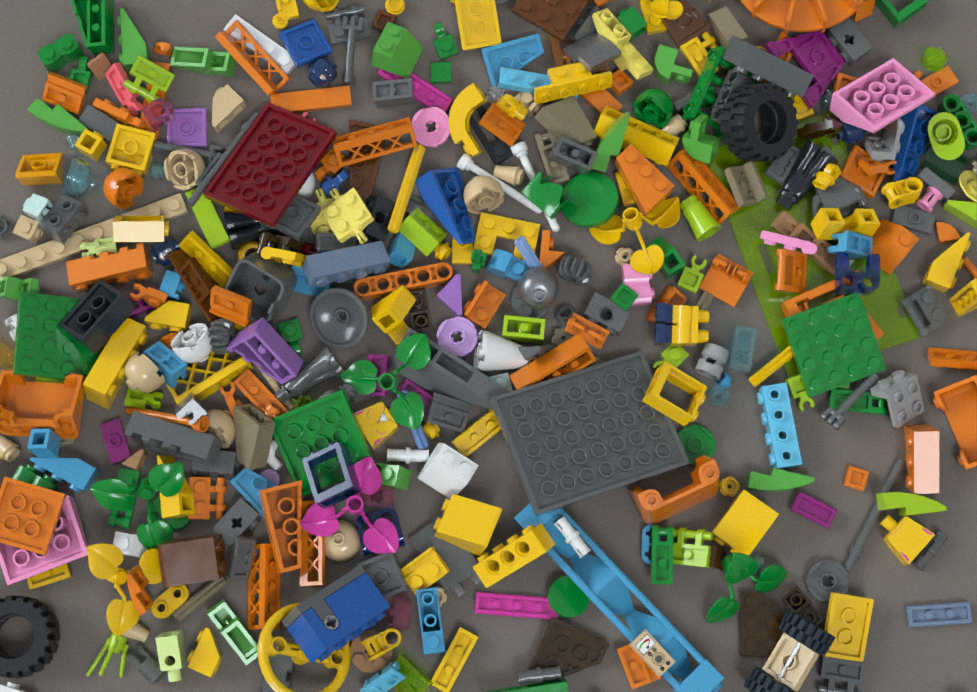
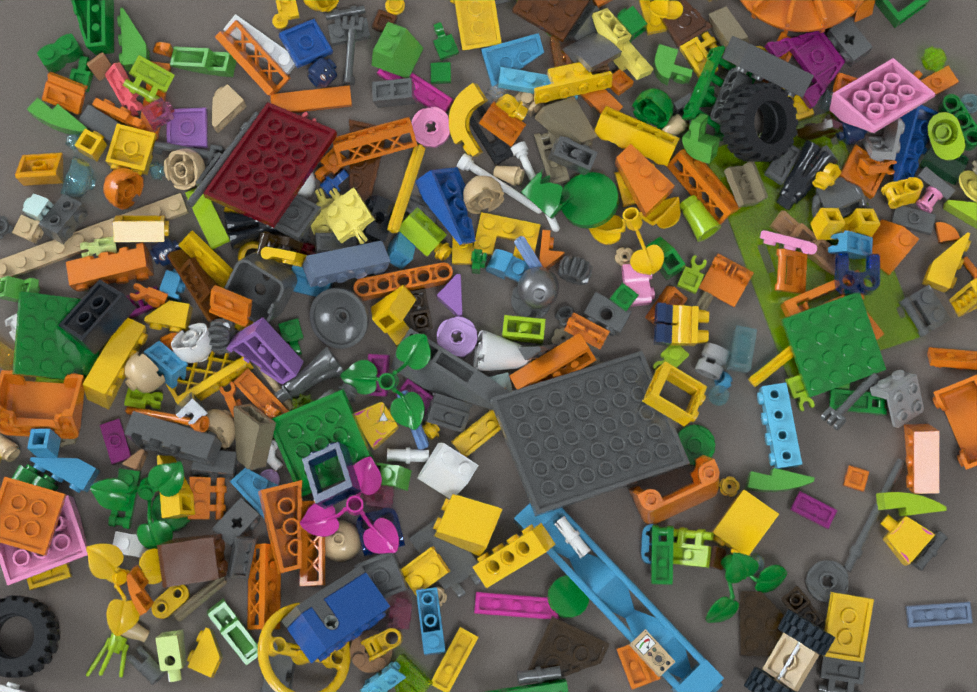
(484, 305): orange bracket -> none
(611, 142): bright green slope -> none

